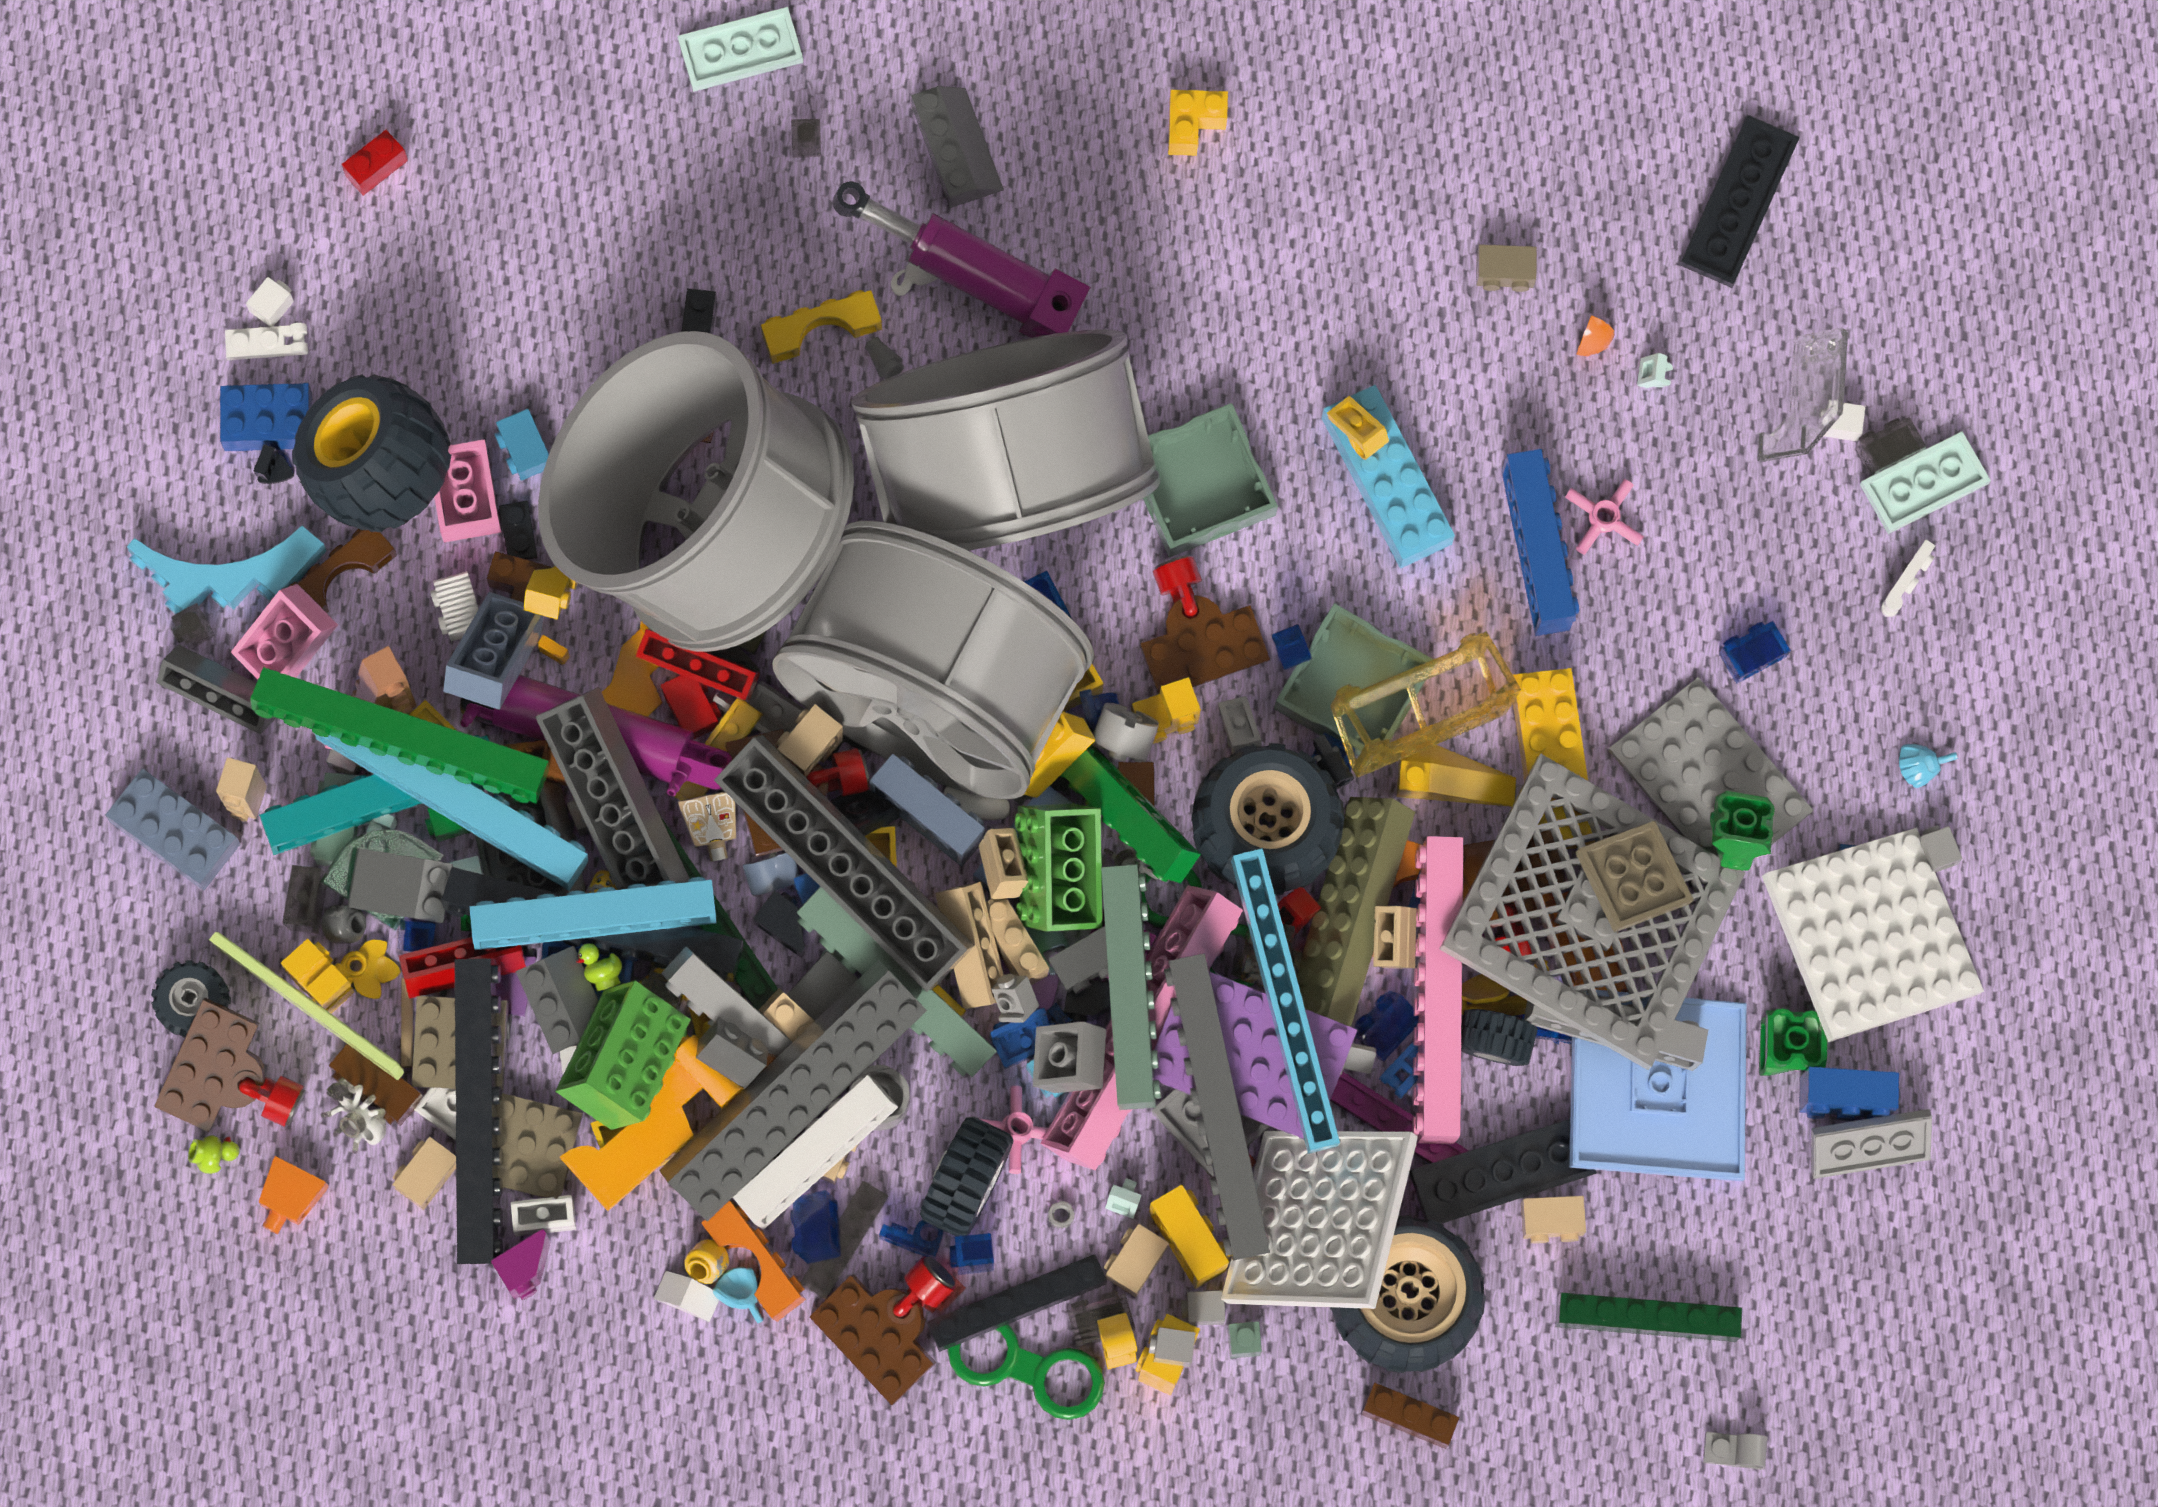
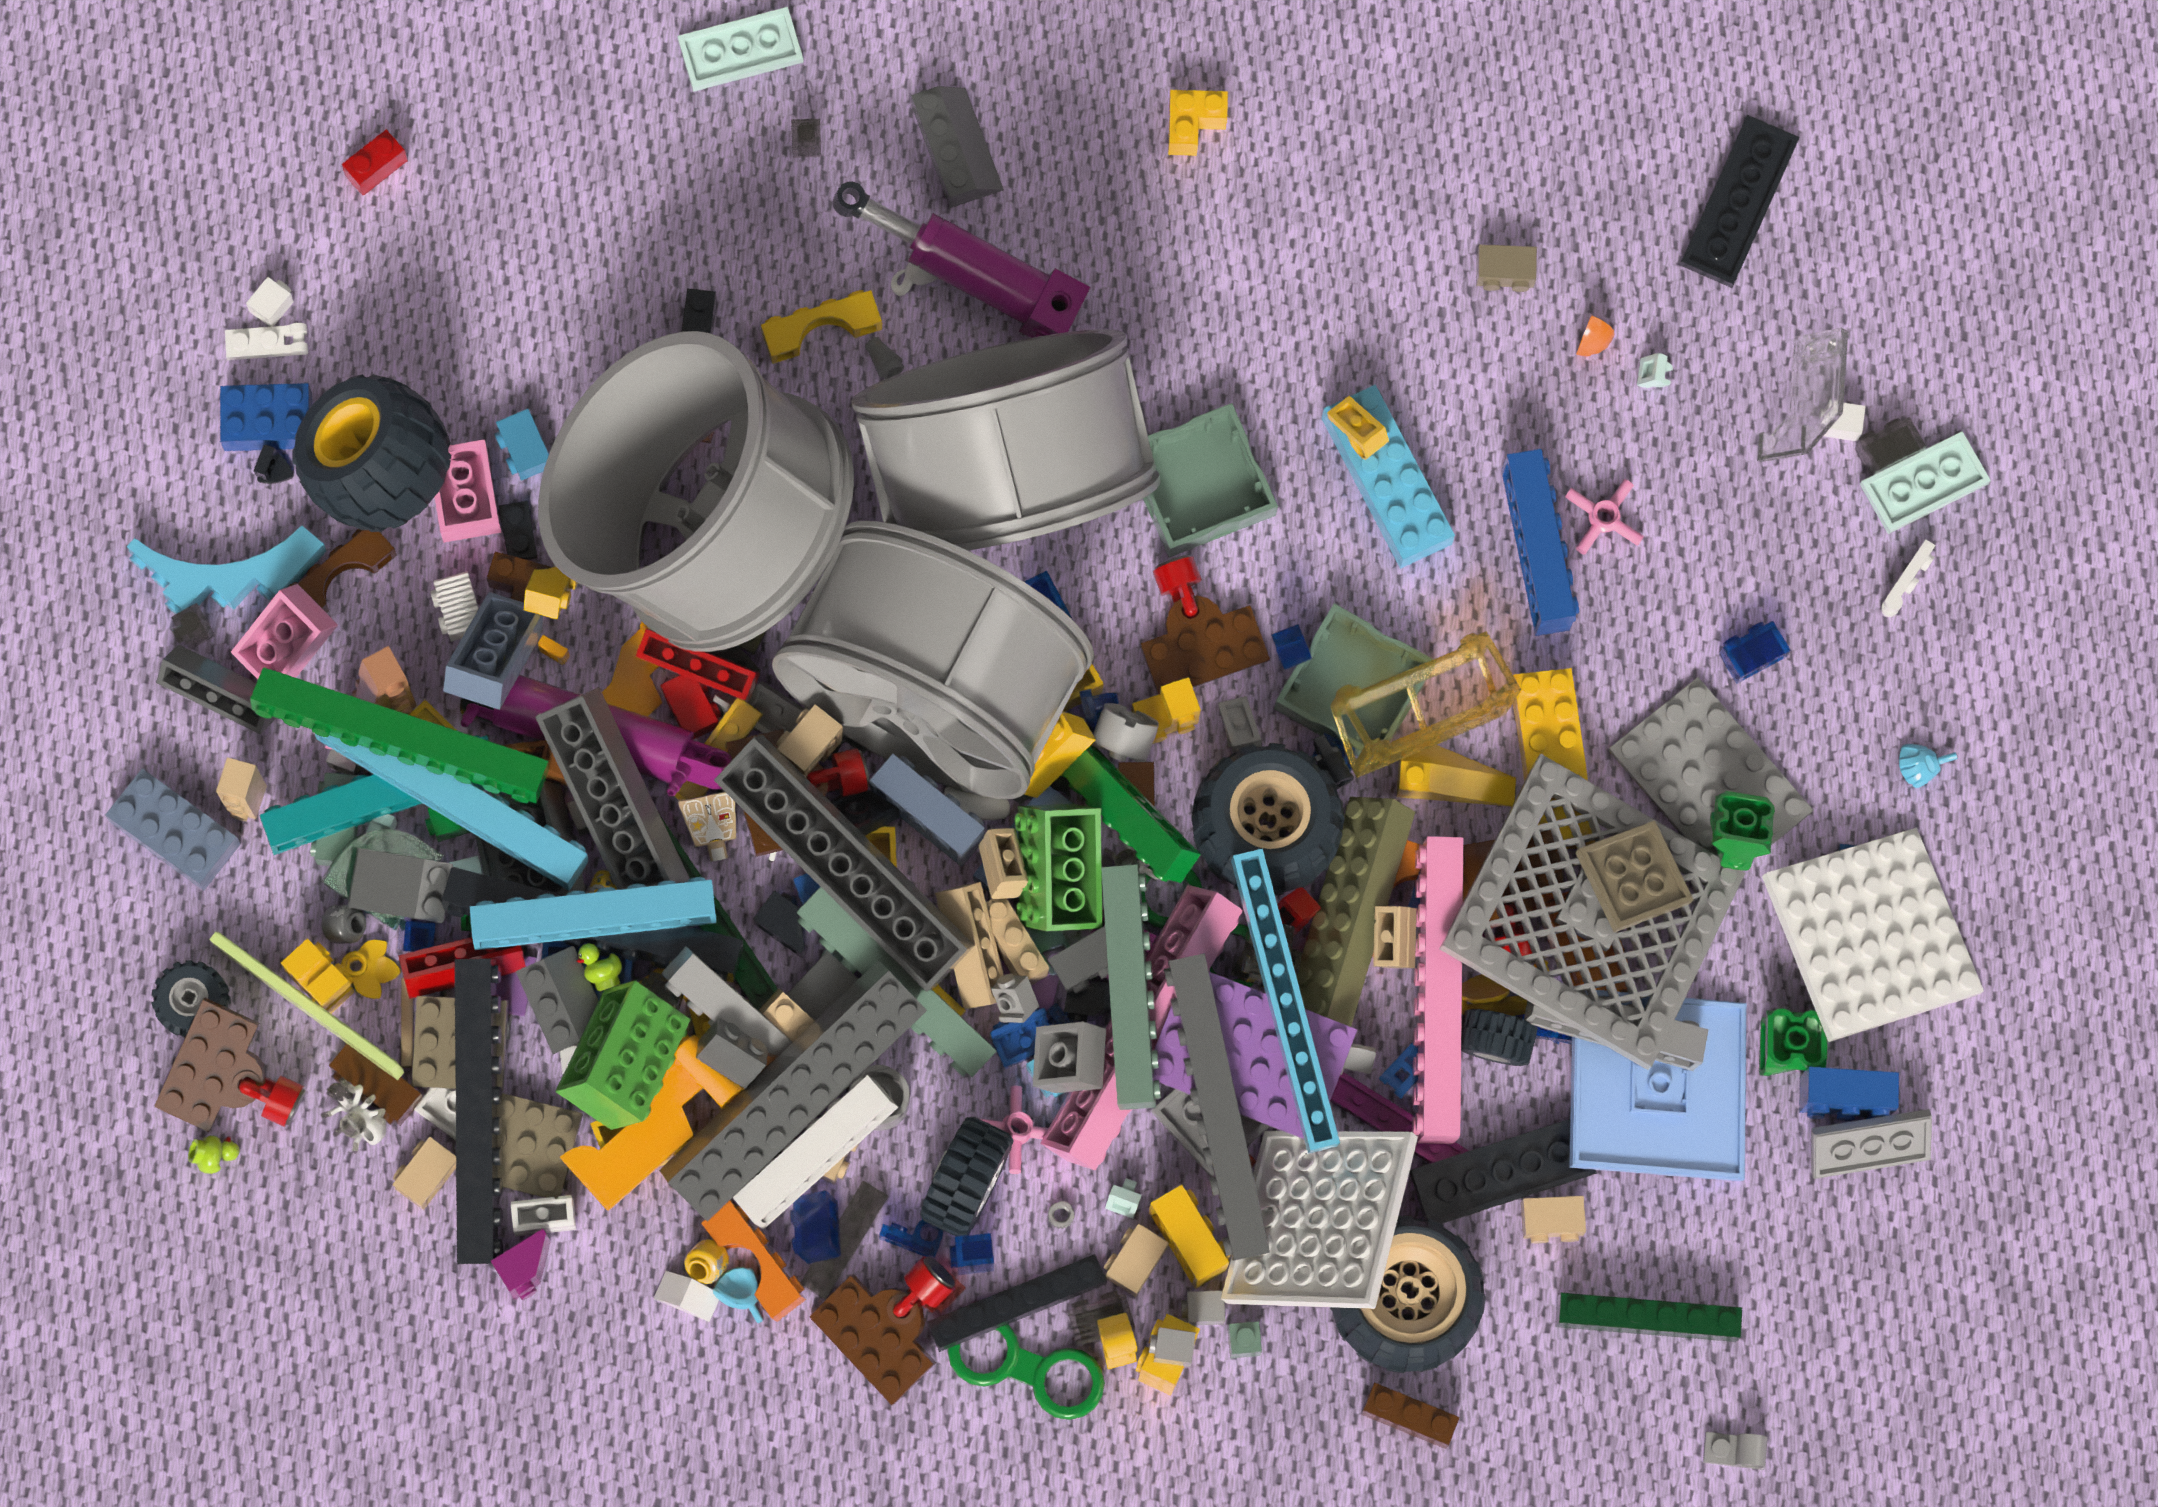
(289, 1194): orange torso -> none
(304, 899): clear smoke brick -> none
(771, 874): sand blue piece -> none
(1386, 1024): clear blue bracket -> none
(1940, 848): light grey brick -> none

